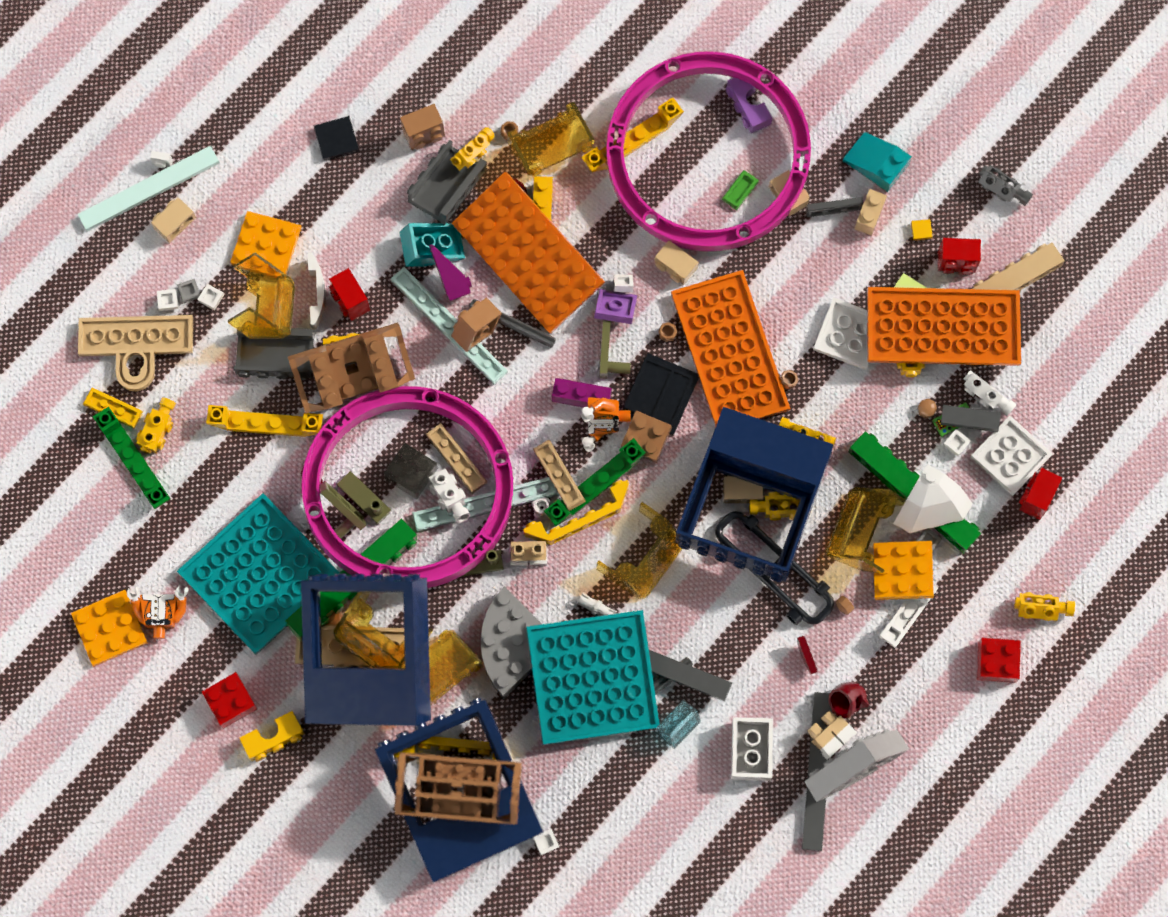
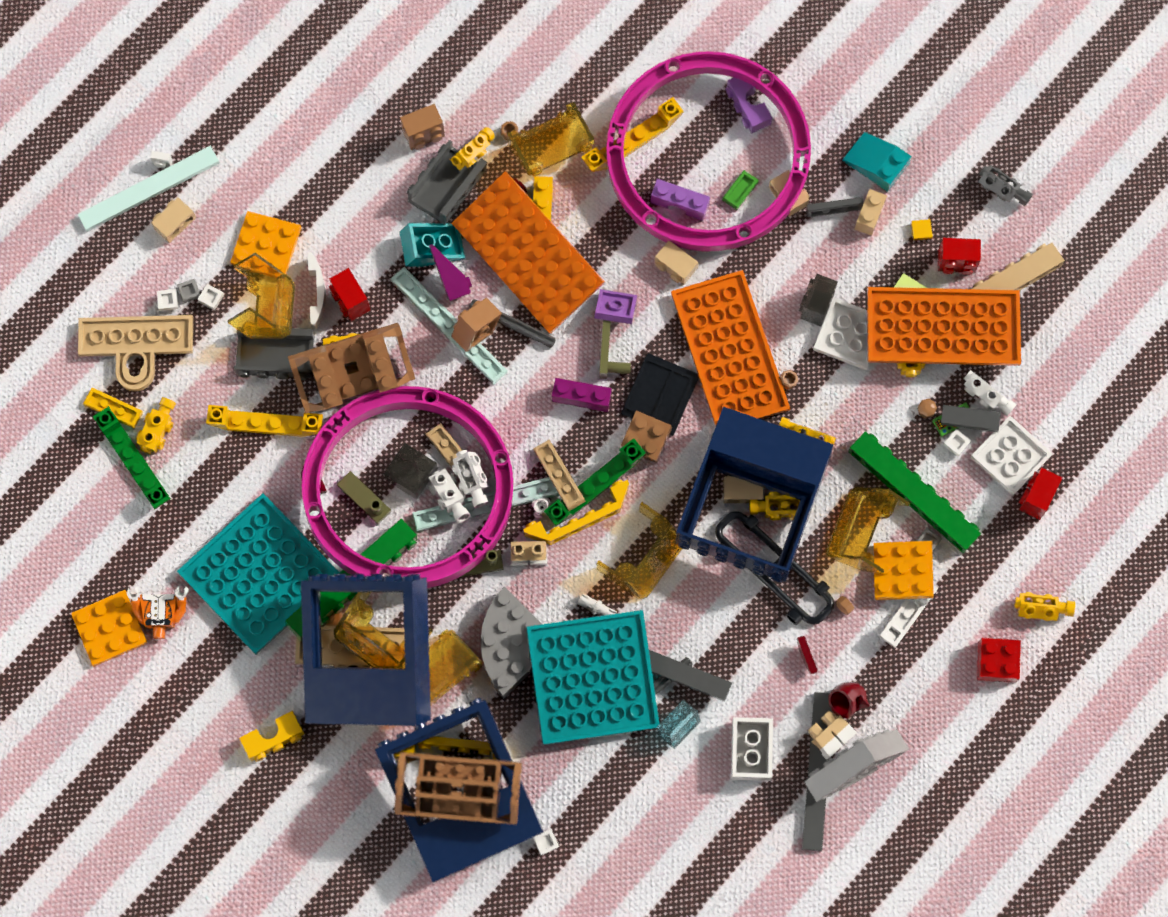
(229, 700): red brick -> none
(336, 138): black tile -> none
(353, 519): olive piece -> none
(471, 477): none -> white brick
(602, 418): torso -> none
(623, 283): white plate -> none
(667, 332): medium nougat tile -> none
(691, 202): none -> medium lavender arch
(816, 304): none -> clear smoke brick
(933, 502): white brick -> none

